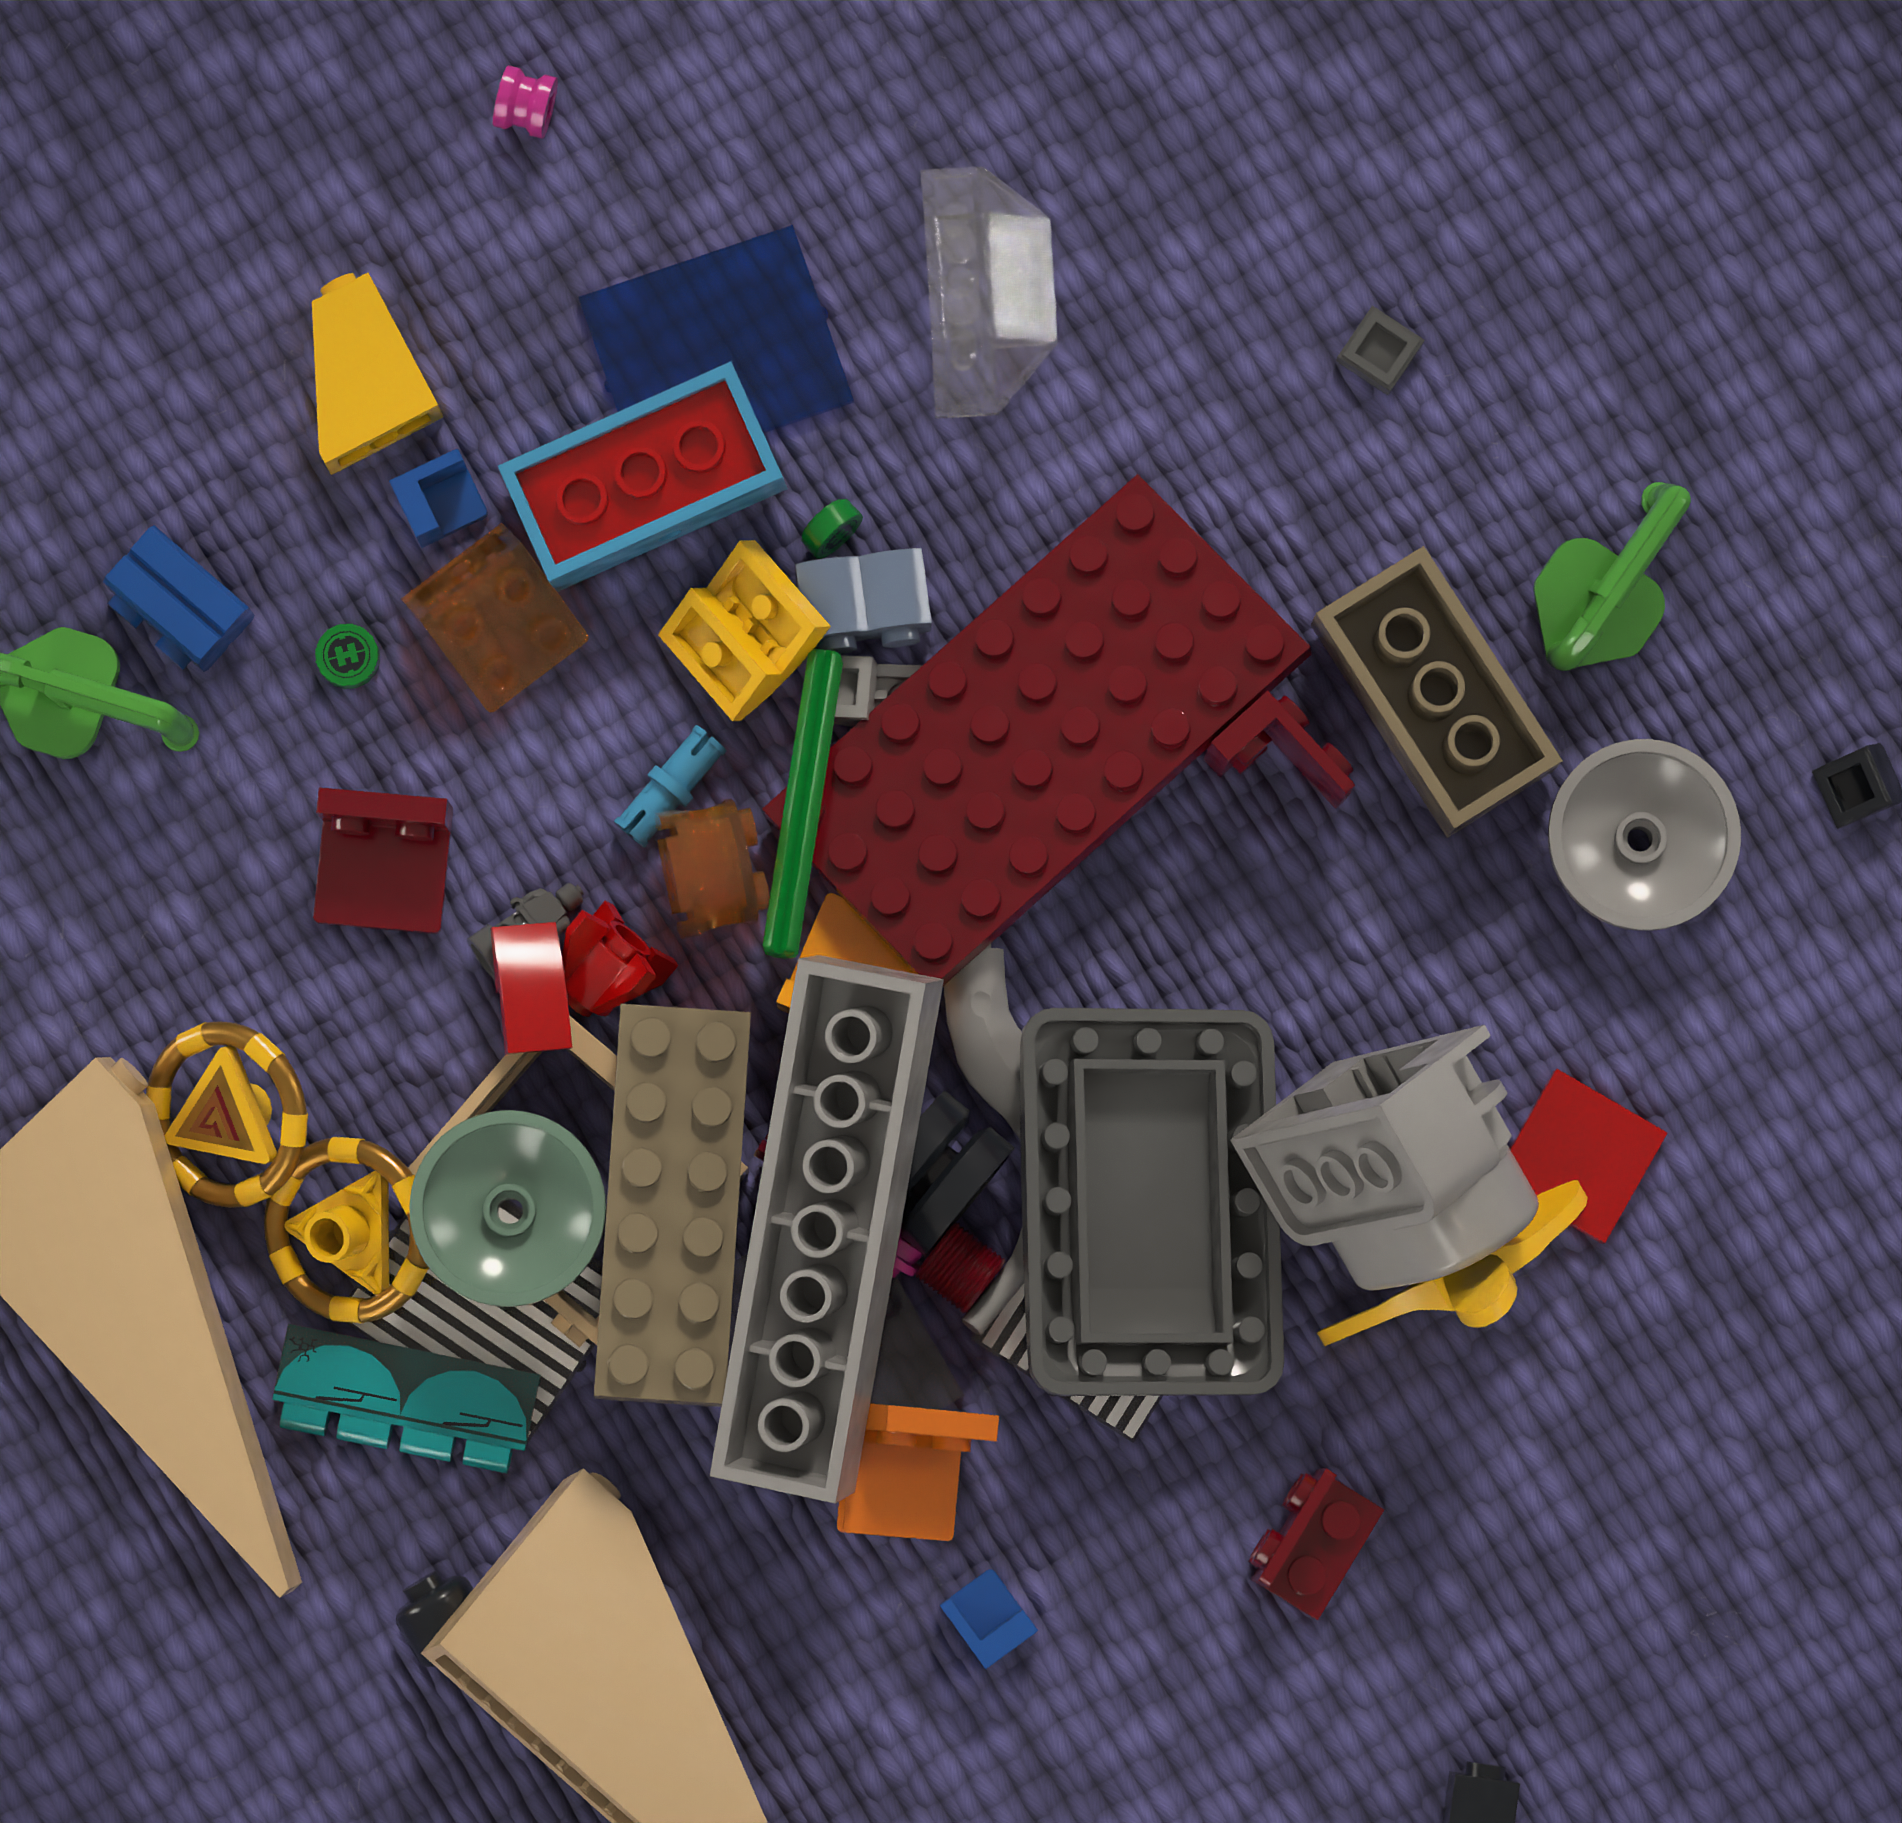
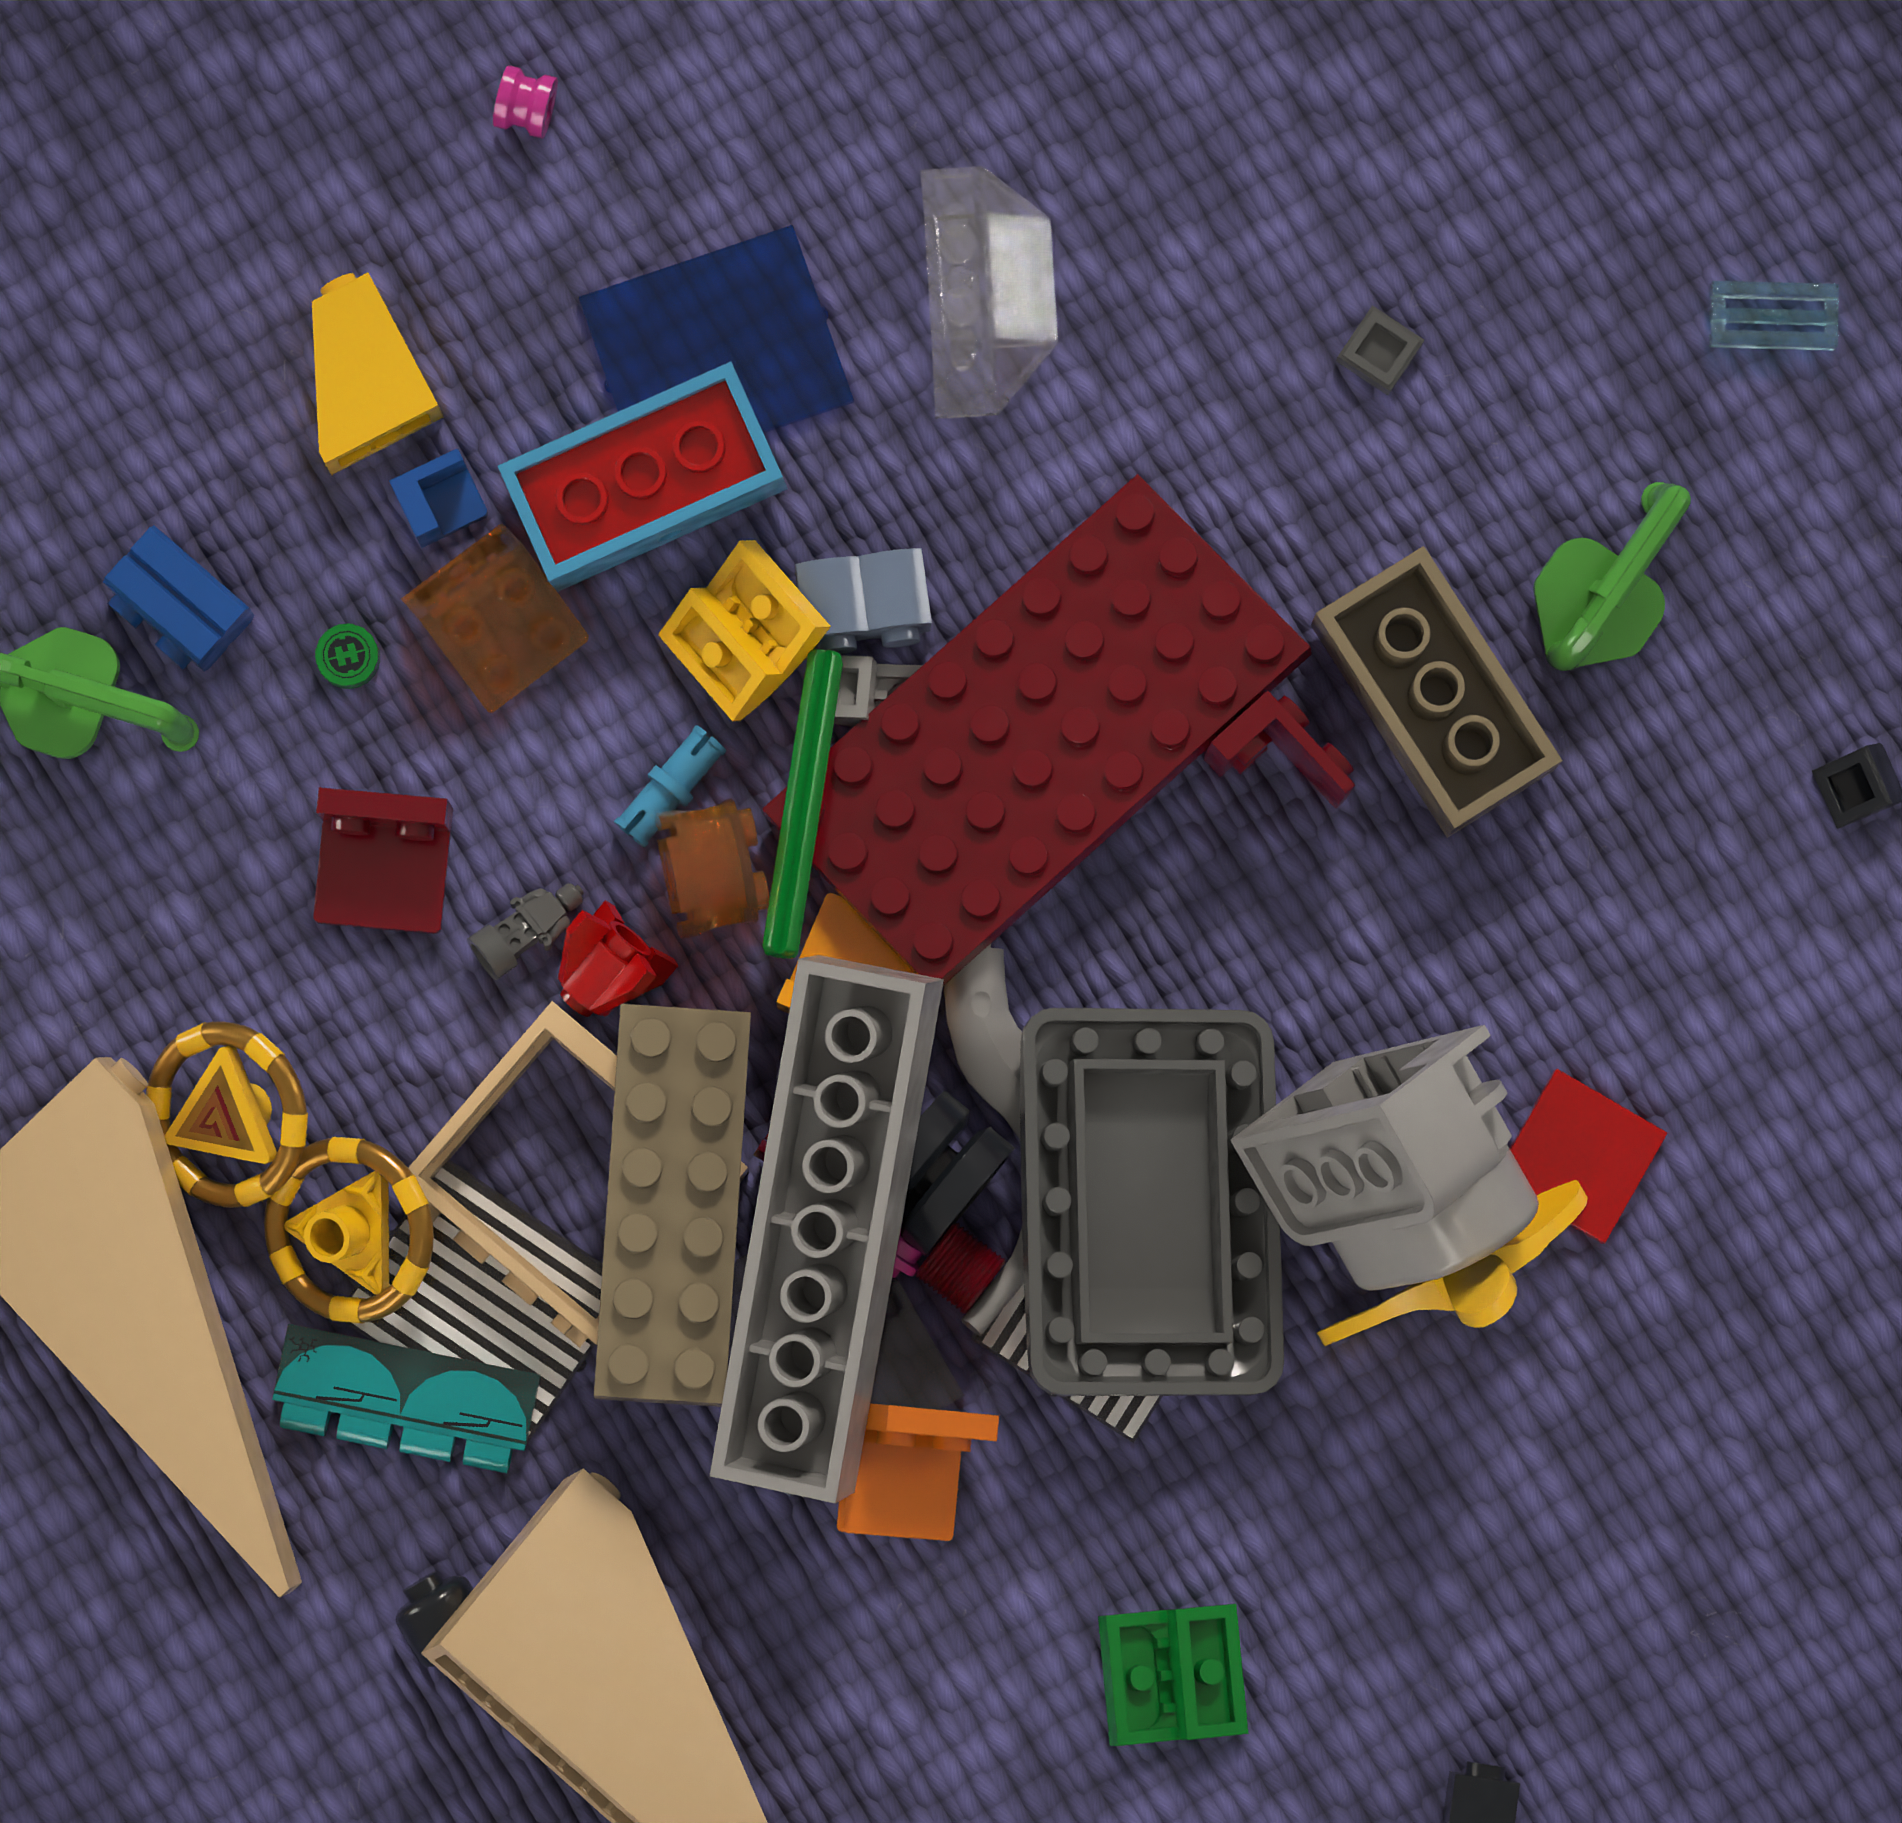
(477, 1170): sand green dish -> none
(531, 988): red slope -> none
(831, 528): green tile -> none
(988, 1618): blue panel -> none
(1173, 1674): none -> green slope
(1315, 1543): dark red bracket -> none
(1679, 807): light grey dish -> none
(1720, 315): none -> clear light blue tile

